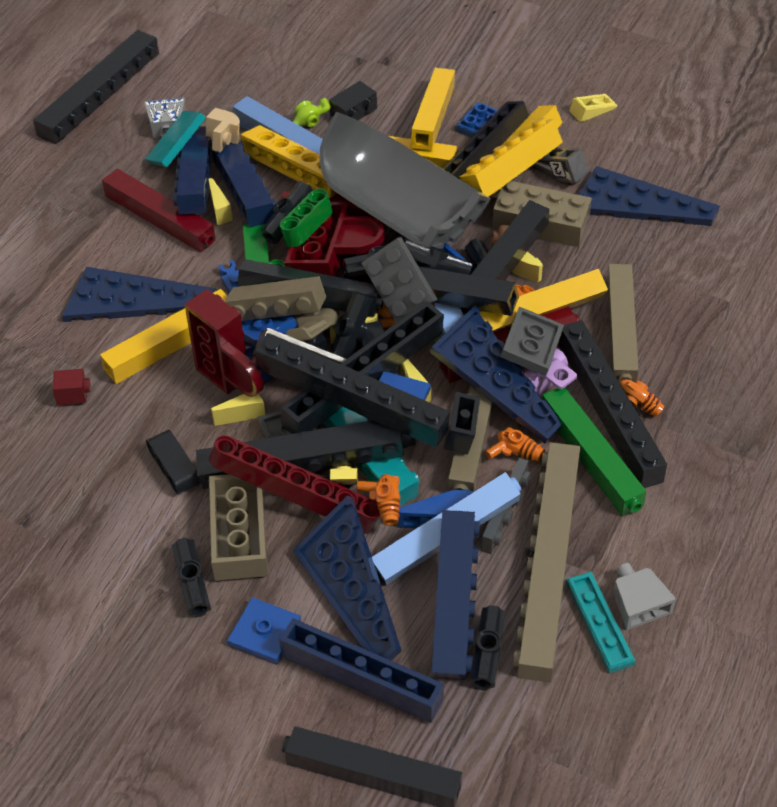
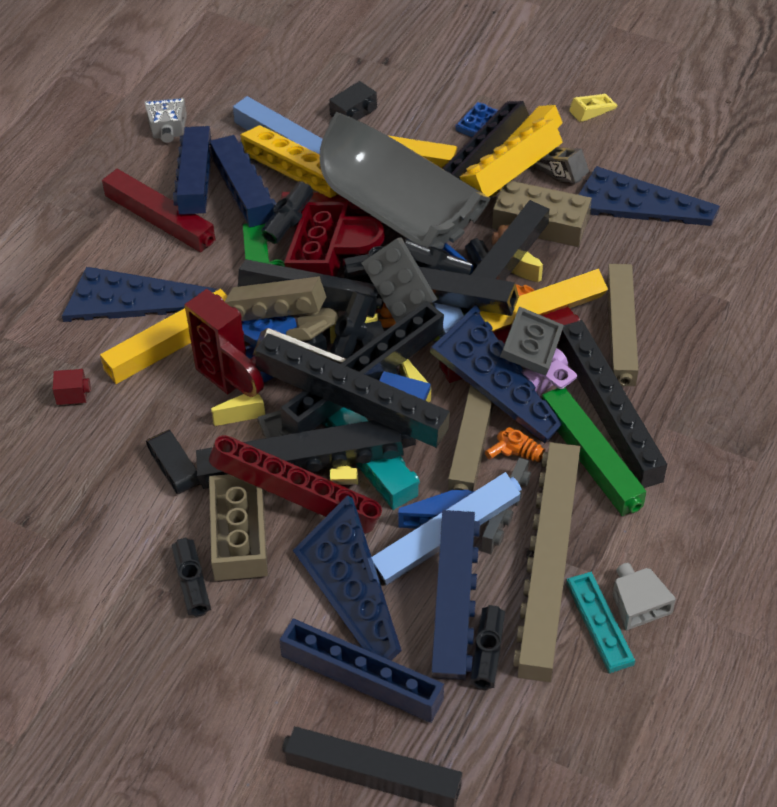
(96, 87): black brick -> none
(175, 138): teal tile -> none
(220, 203): light yellow slope -> none
(223, 128): tan brick -> none
(229, 276): blue plate -> none
(261, 629): blue plate -> none
(306, 218): green beam -> none
(308, 114): lime piece -> none
(386, 496): orange piece -> none
(432, 109): yellow brick -> none
(462, 423): black brick -> none
(639, 395): orange piece -> none

